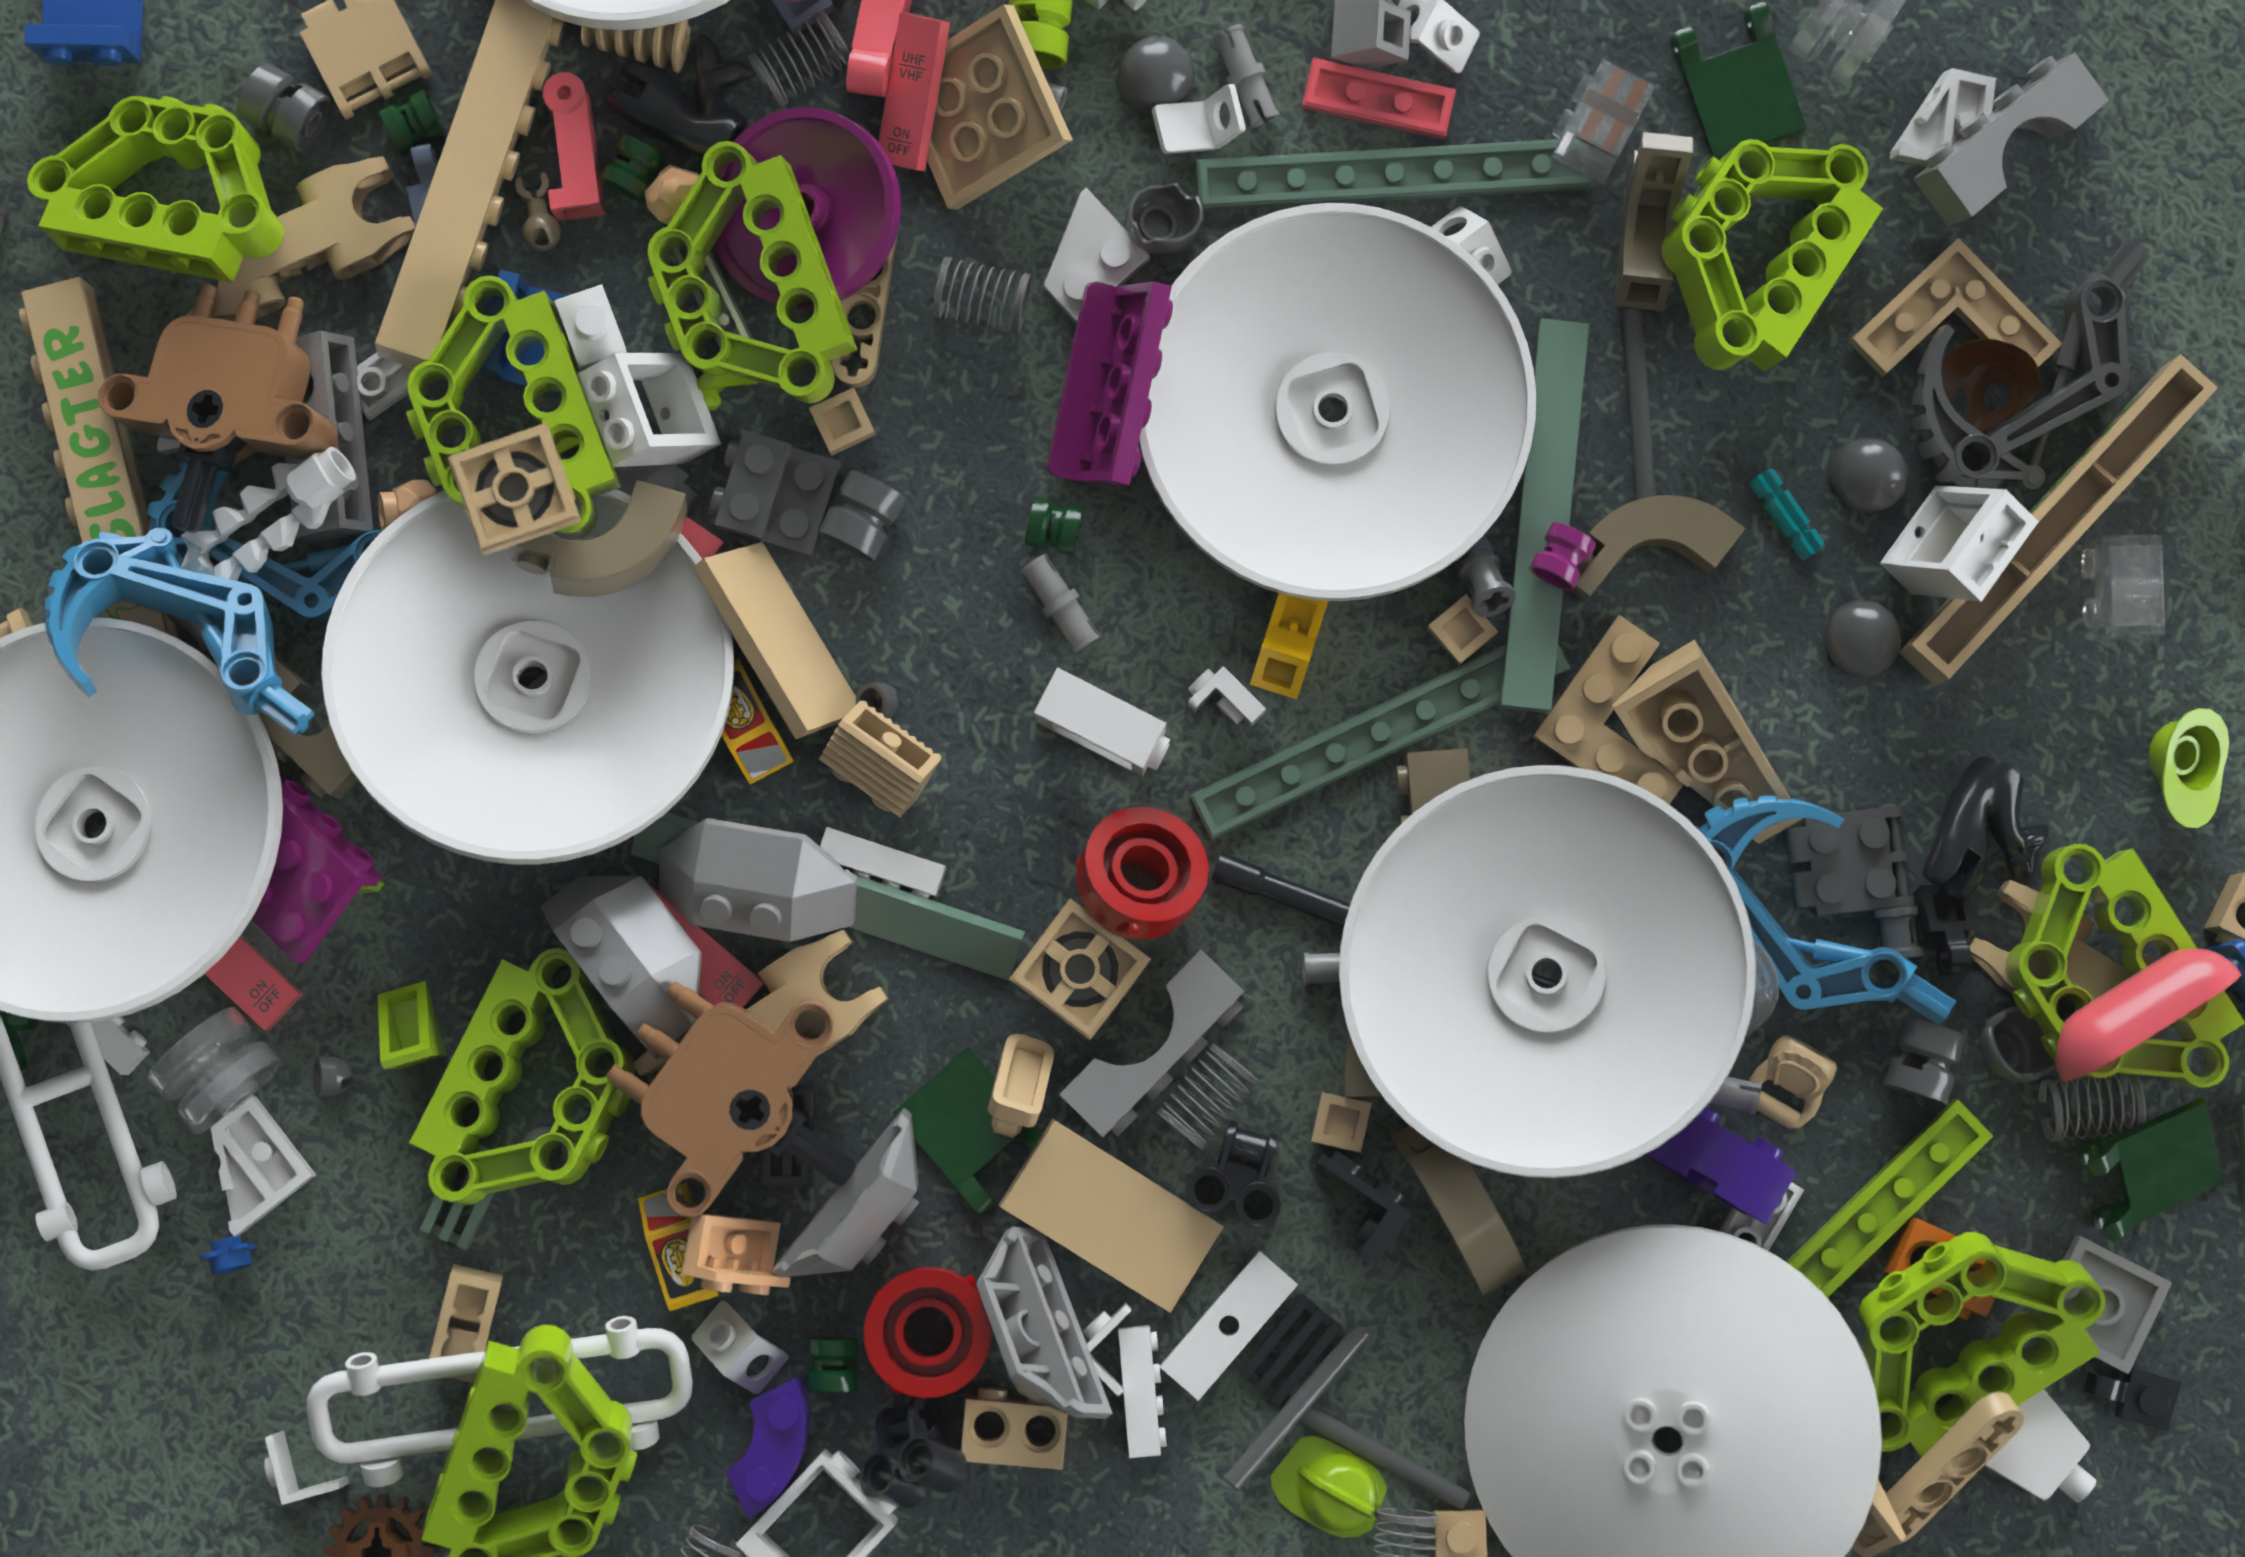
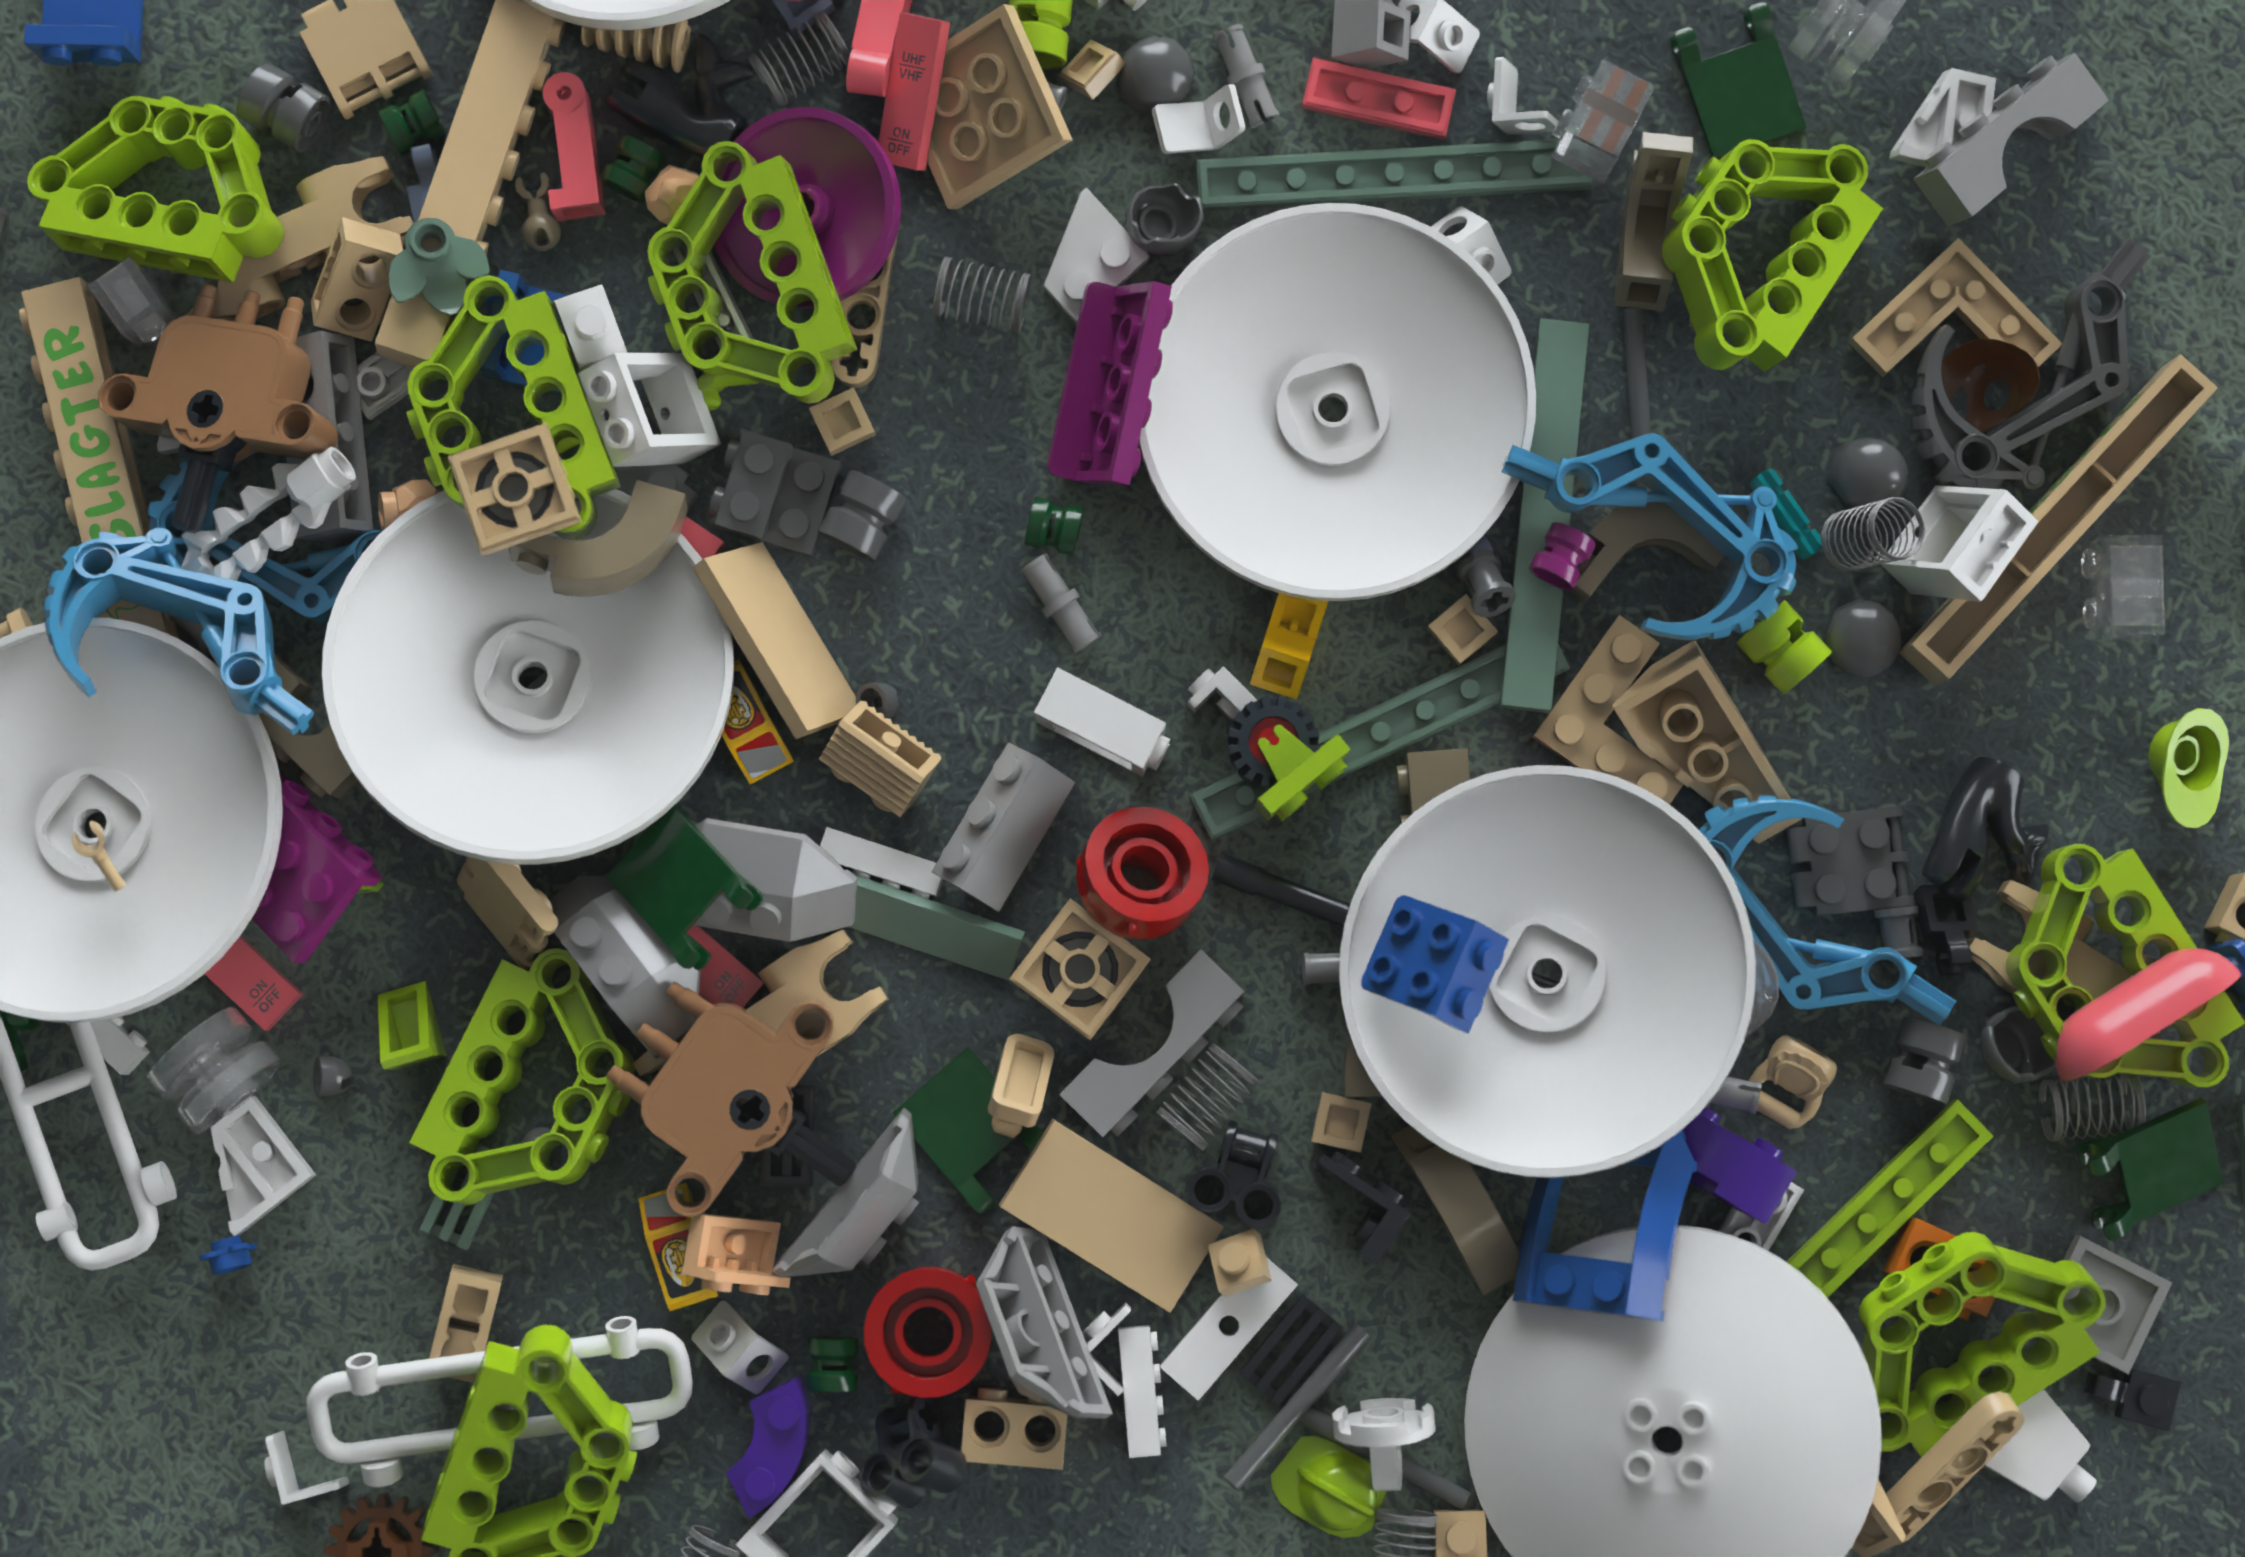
(99, 856): none -> tan hand
(135, 304): none -> clear brick
(348, 278): none -> tan brick
(439, 273): none -> sand green plate
(509, 907): none -> tan plate
(674, 879): none -> dark green flag
(1003, 826): none -> light grey brick
(1092, 69): none -> tan tile
(1239, 1262): none -> tan plate
(1278, 749): none -> plate
(1384, 1427): none -> white tile
(1434, 962): none -> blue bracket
(1502, 104): none -> white bracket
(1602, 1284): none -> blue wedge
(1674, 482): none -> dark azure piece
(1784, 648): none -> lime wheel
(1871, 528): none -> light grey piece

